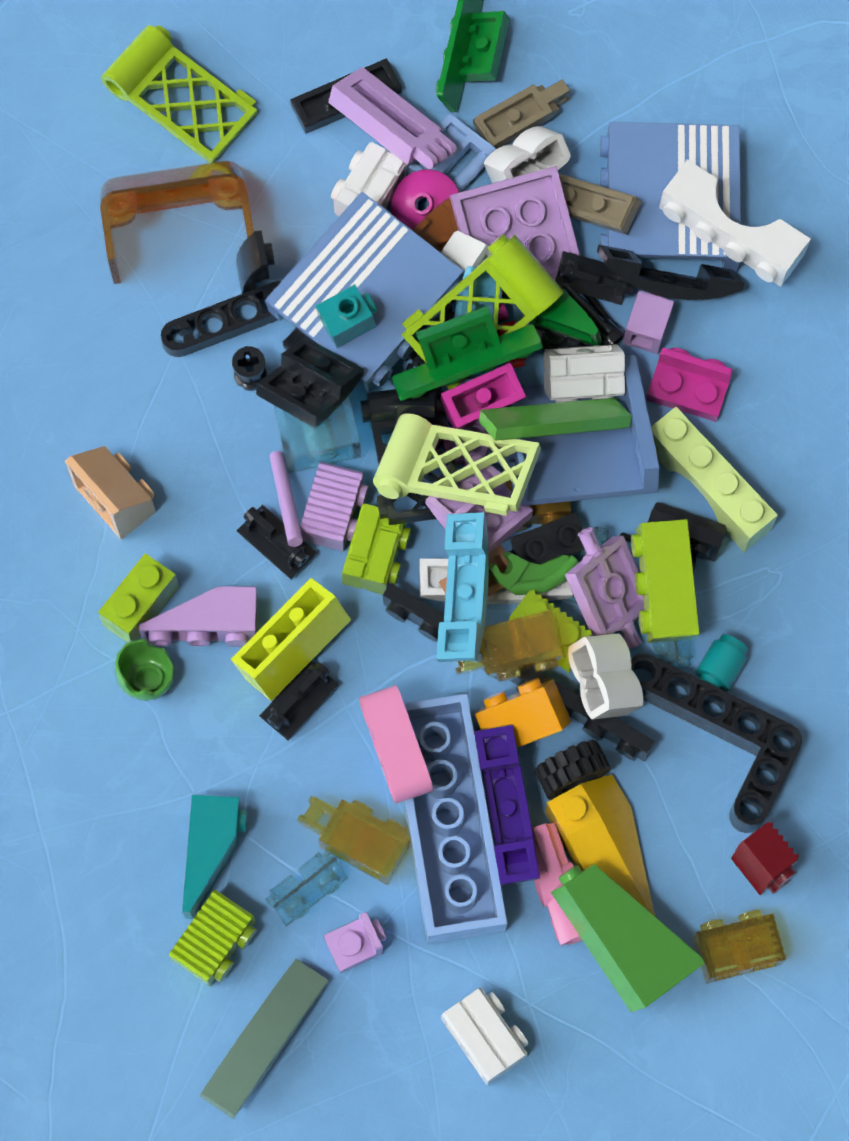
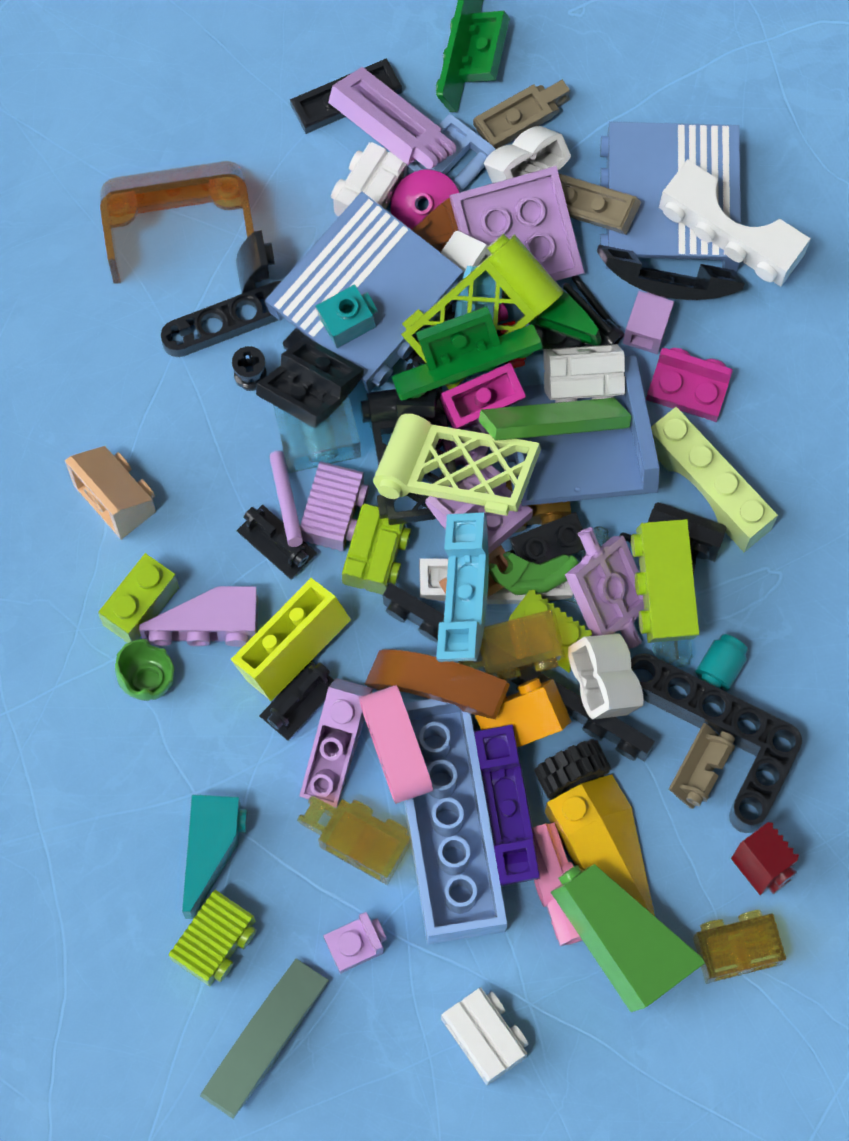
(146, 61): lime piece -> none
(321, 878): clear light blue hinge -> none
(335, 742): none -> lavender slope
(442, 681): none -> dark orange slope
(591, 278): black hinge -> none
(696, 773): none -> dark tan hinge

